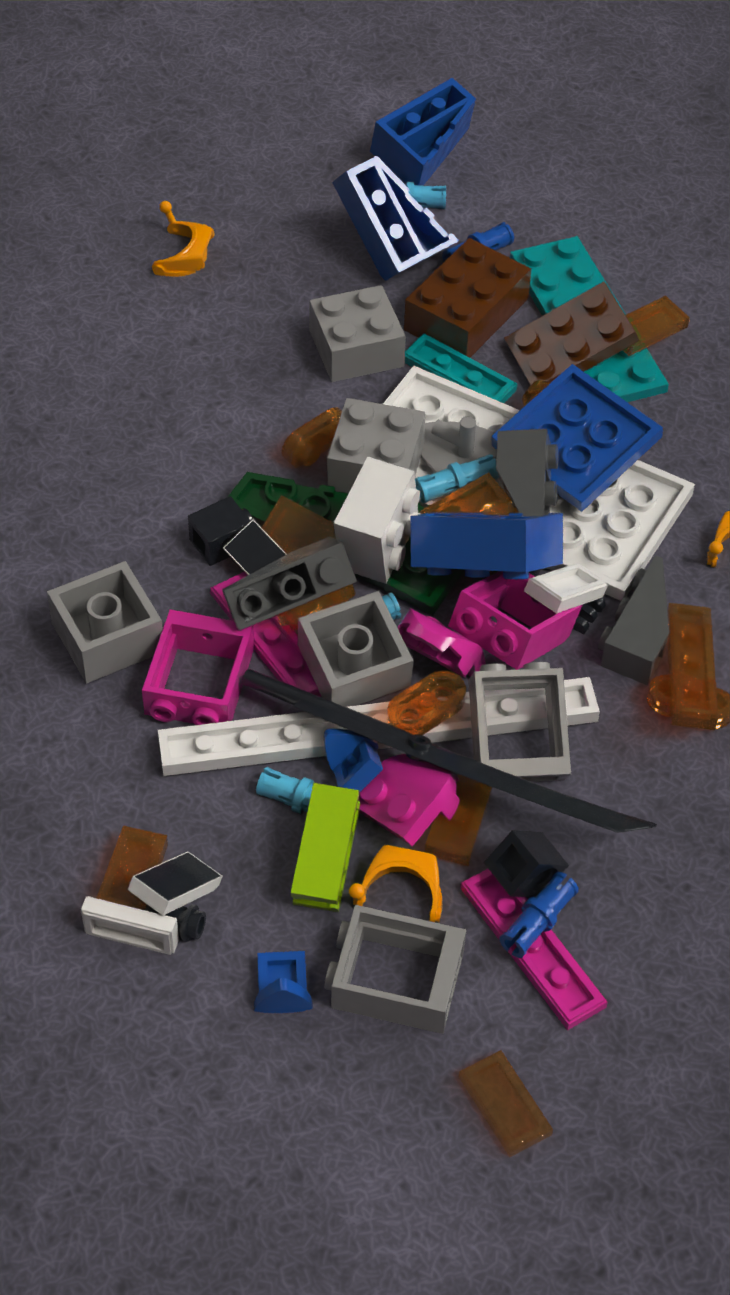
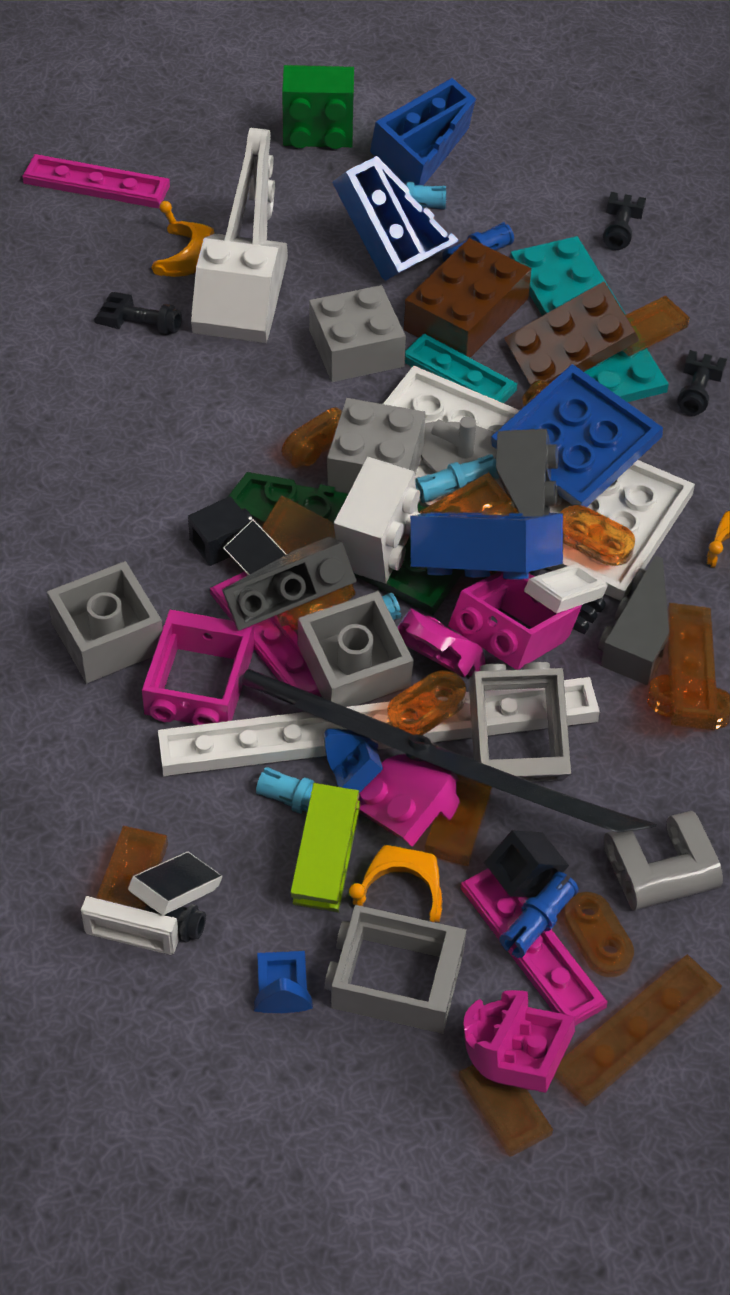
(96, 181): none -> dark pink tile
(121, 308): none -> black hinge
(239, 275): none -> white slope
(318, 106): none -> green brick
(515, 1041): none -> dark pink slope
(597, 535): none -> clear orange plate
(597, 931): none -> clear orange plate
(618, 233): none -> black hinge
(636, 1029): none -> clear orange tile
(653, 883): none -> light grey connector
(694, 398): none -> black hinge

